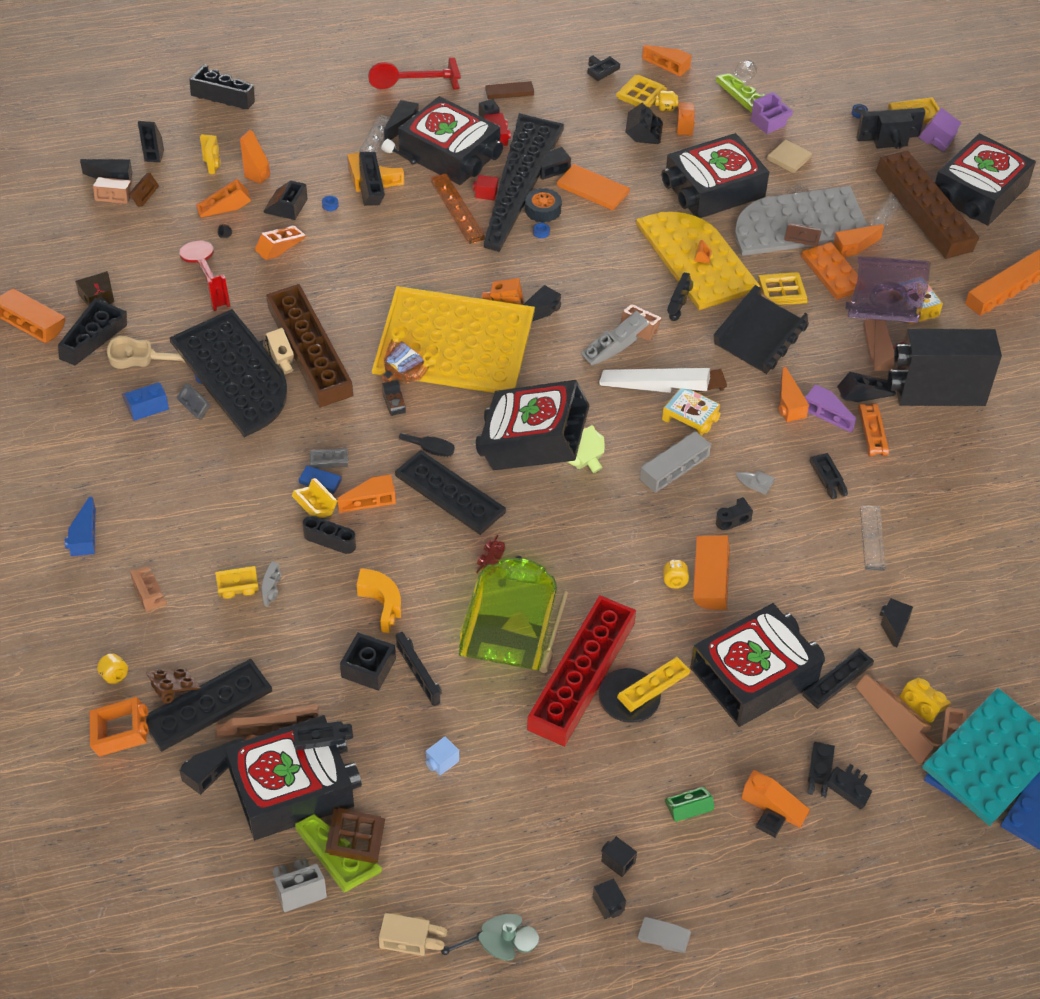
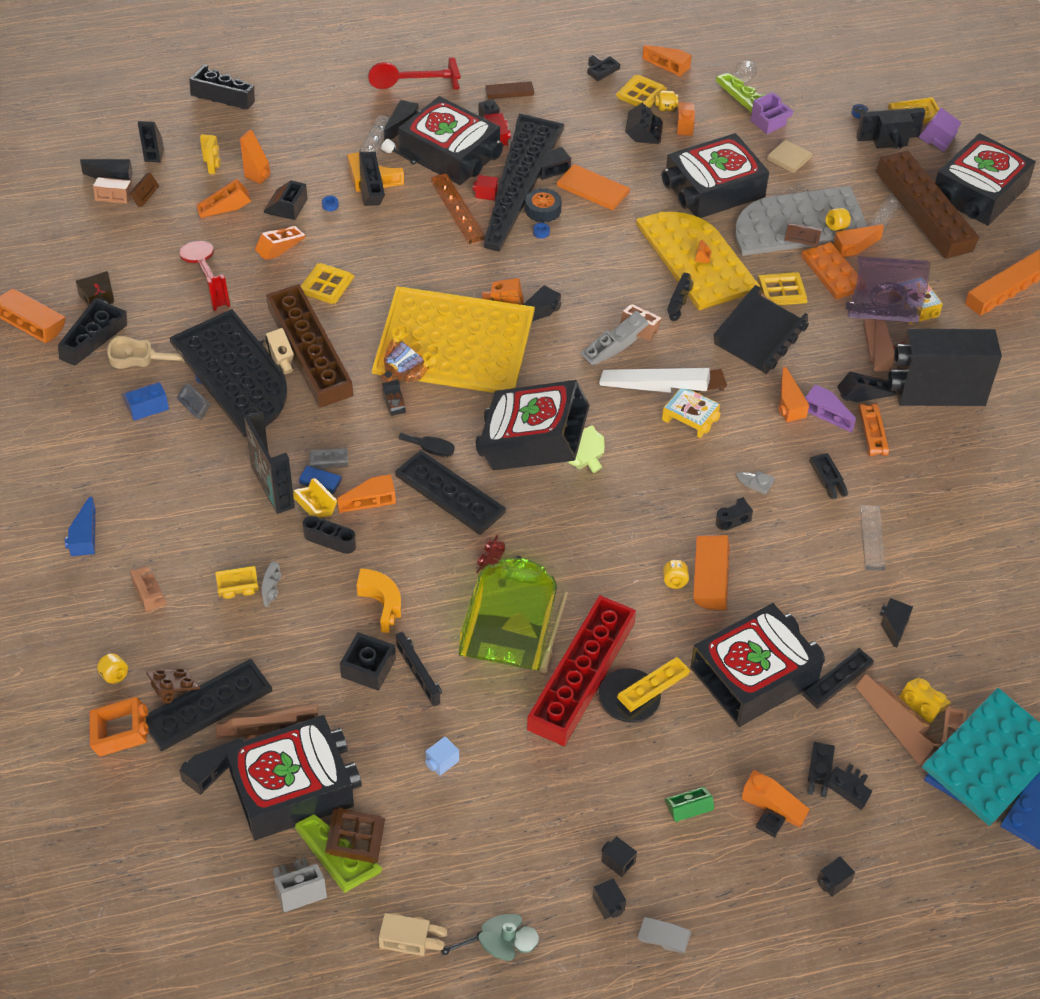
(224, 231): black hinge -> none
(272, 472): none -> black panel
(321, 735): black hinge -> none
(339, 289): none -> yellow piece
(675, 461): light grey brick -> none
(835, 876): none -> black brick
(838, 219): none -> yellow head

